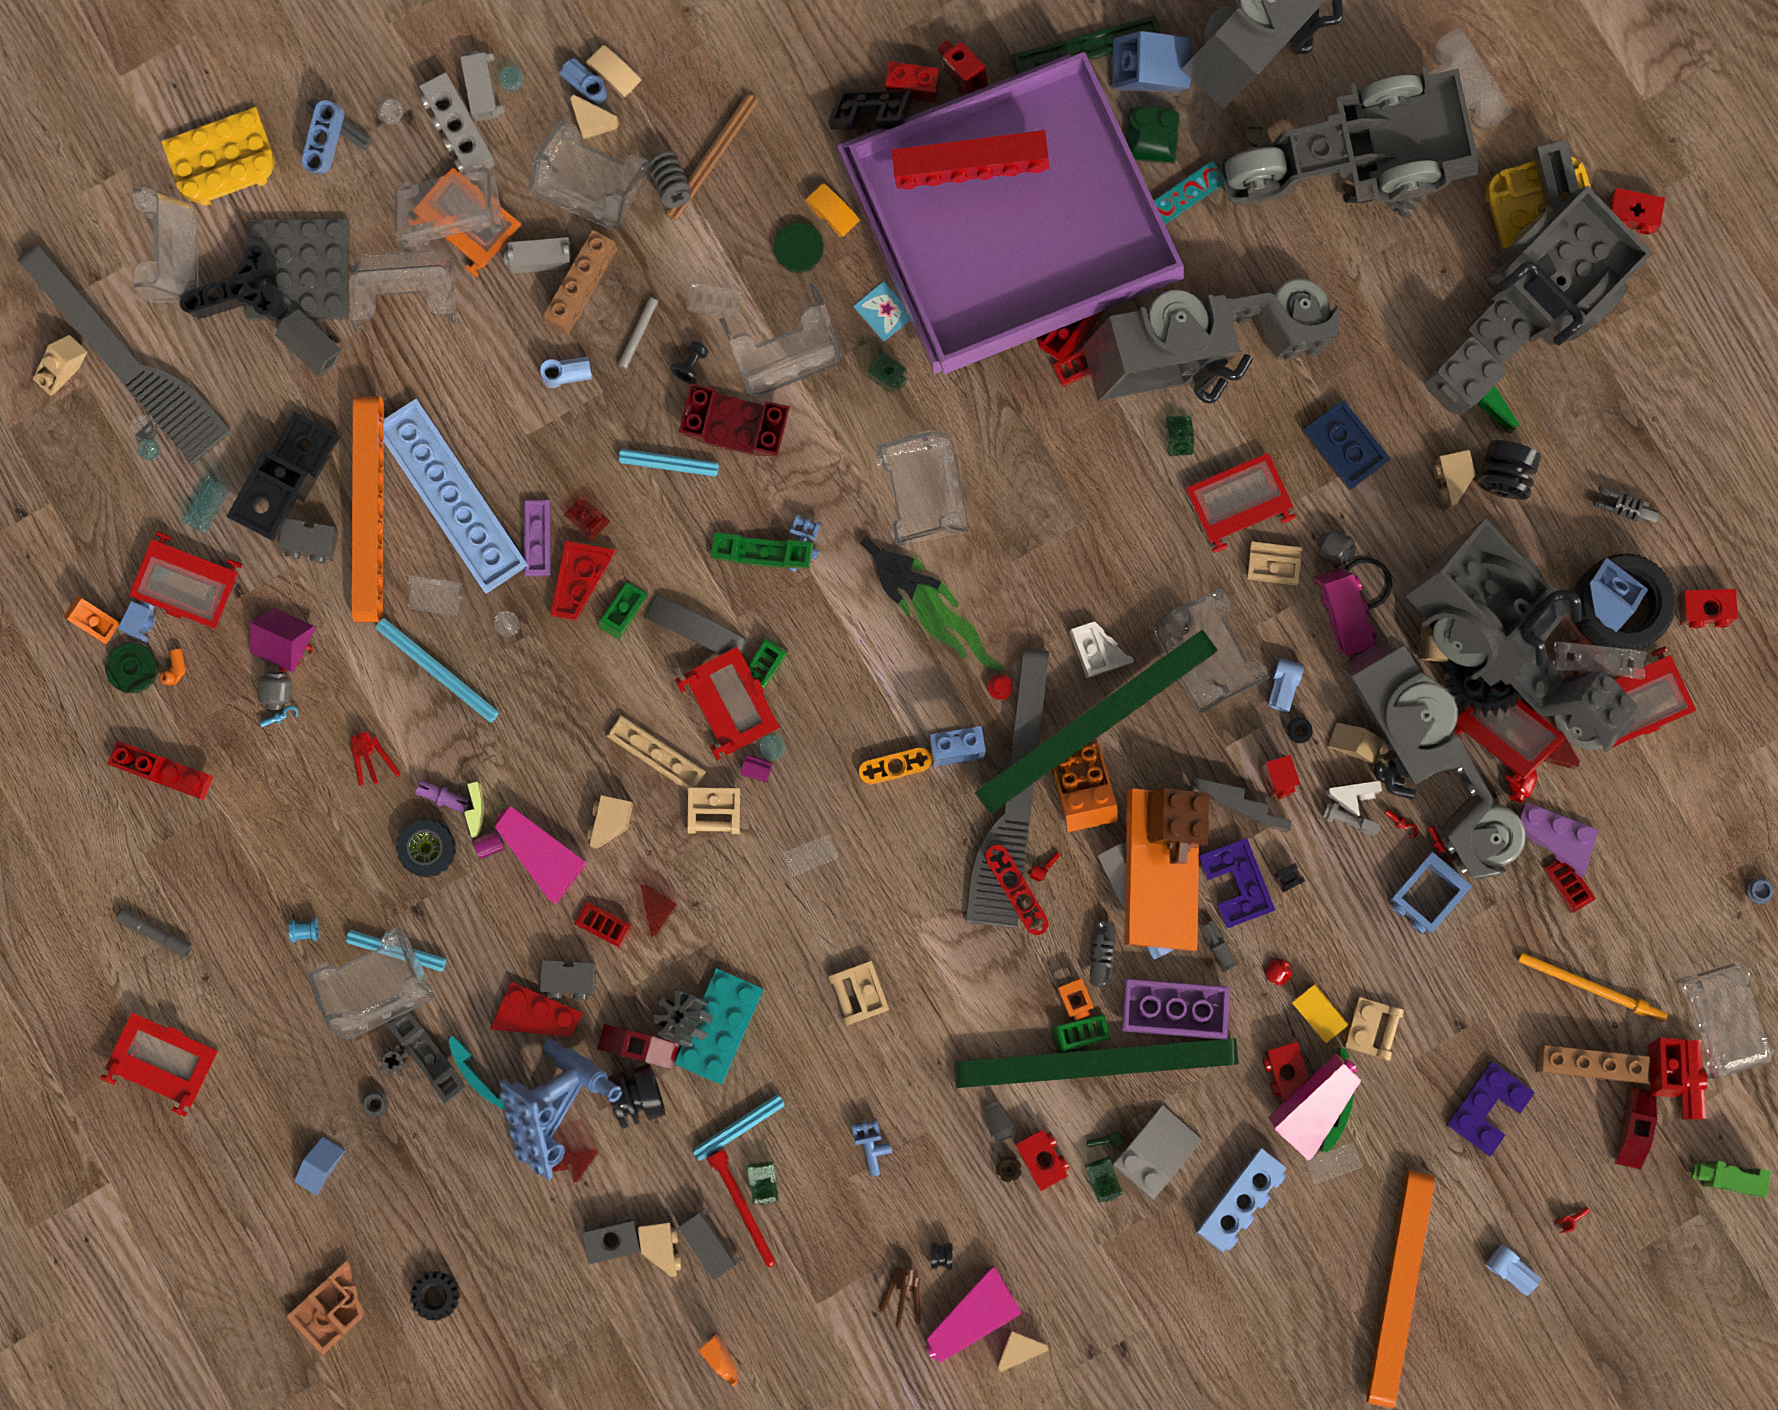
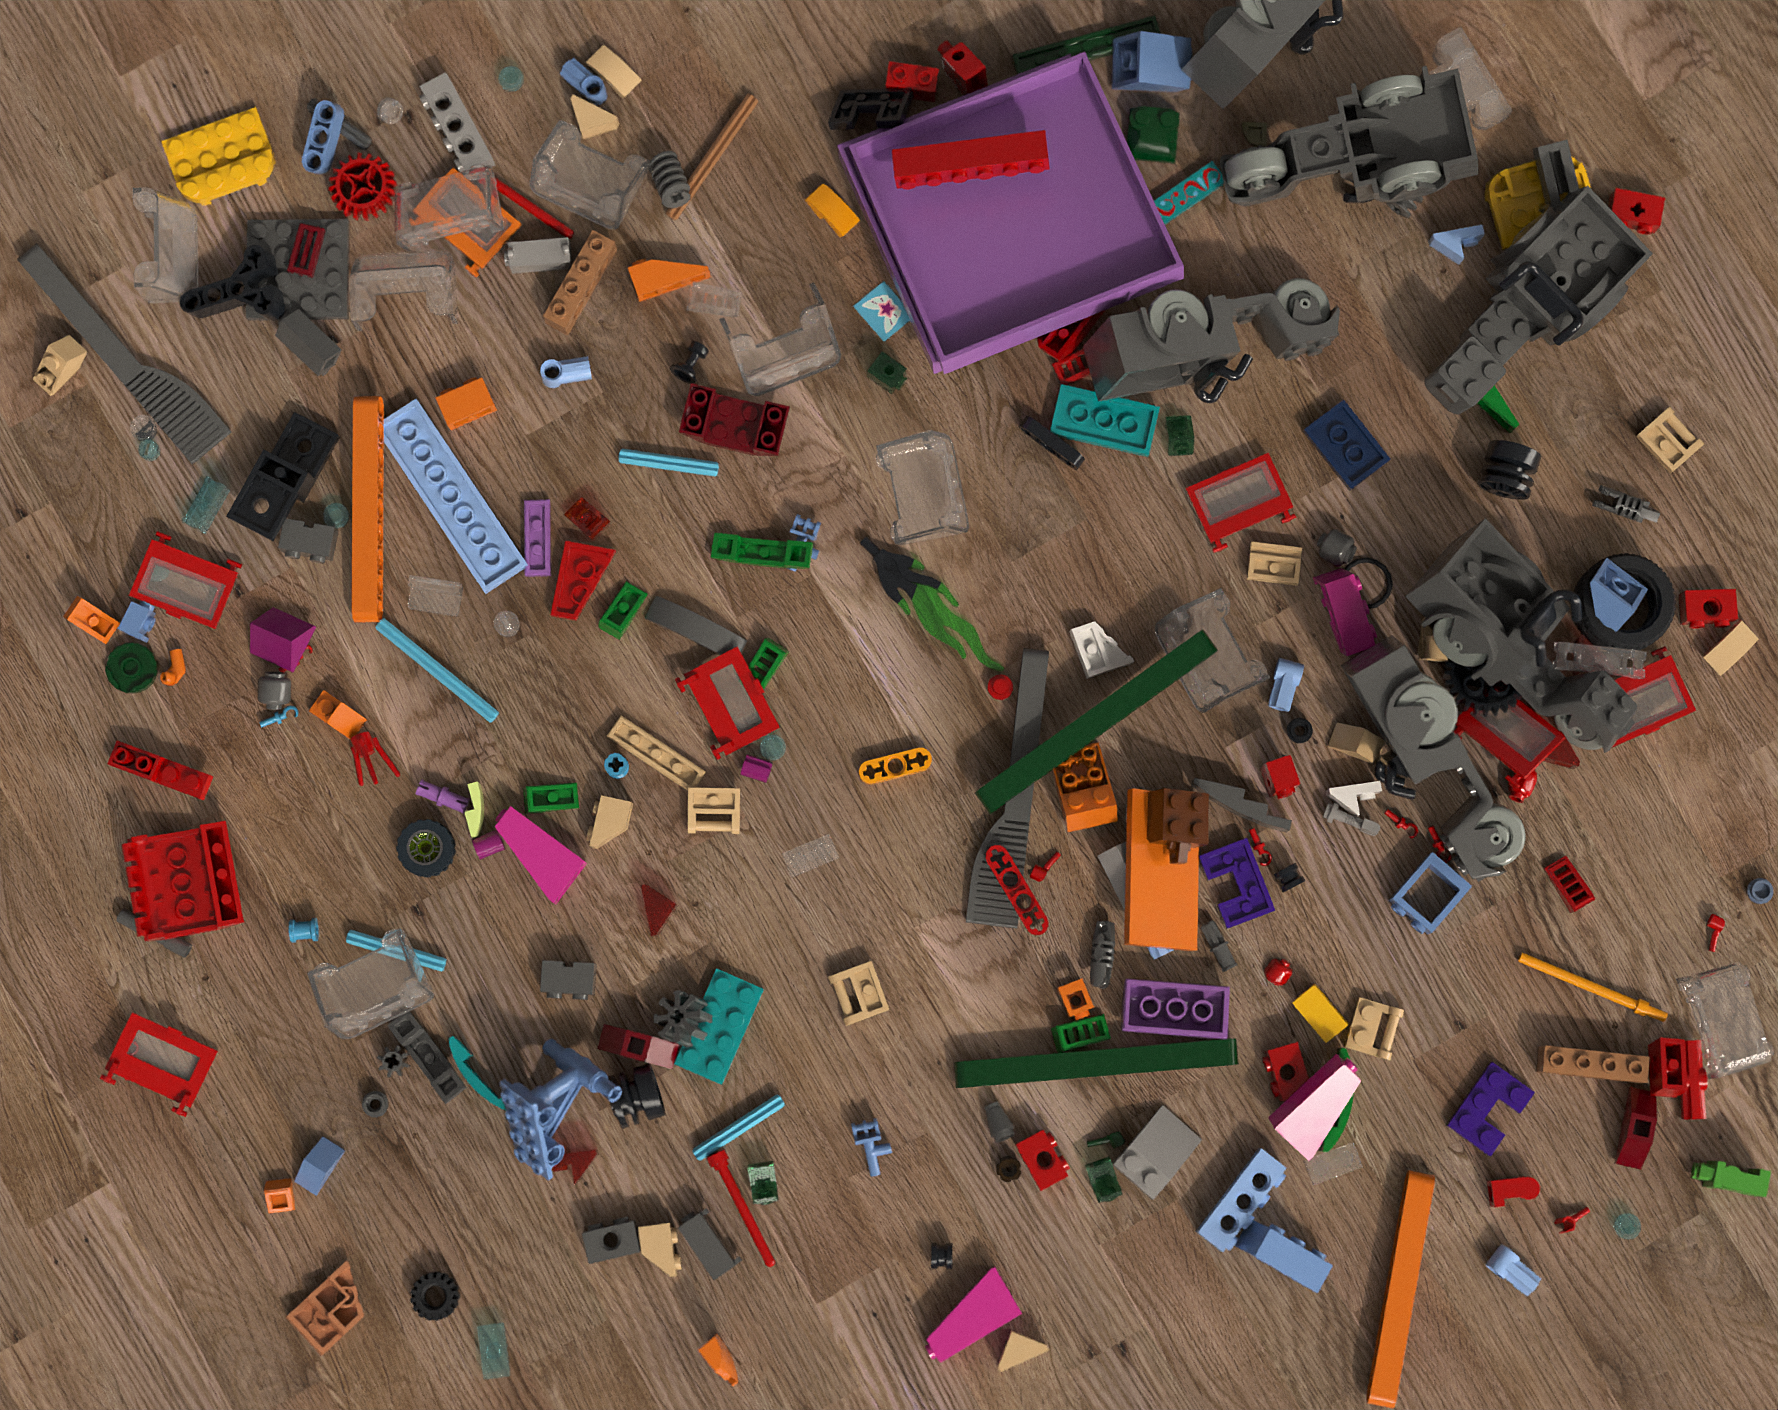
(183, 882): none -> red slope
(279, 1195): none -> orange slope
(315, 253): none -> dark red tile
(336, 515): none -> clear light blue plate
(337, 715): none -> orange slope
(371, 168): none -> red gear
(465, 403): none -> orange brick
(480, 86): light grey brick -> none
(493, 1350): none -> clear light blue plate
(534, 209): none -> red bar
(535, 1014): red wing -> none
(550, 798): none -> green slope
(611, 761): none -> dark azure bush
(622, 933): red slope -> none
(637, 333): light grey bar -> none
(660, 277): none -> orange slope
(798, 247): dark green tile -> none
(904, 1281): reddish brown plant -> none
(963, 748): medium blue window -> none
(1051, 442): none -> black beam
(1106, 423): none -> teal plate
(1259, 846): none -> red hand
(1285, 1255): none -> medium blue wedge
(1450, 242): none -> light blue slope
(1455, 475): tan slope -> none
(1521, 1187): none -> red leg
(1562, 836): medium lavender wing -> none
(1627, 1226): none -> clear light blue plate
(1665, 445): none -> tan plate
(1716, 923): none -> red hand
(1730, 647): none -> tan slope

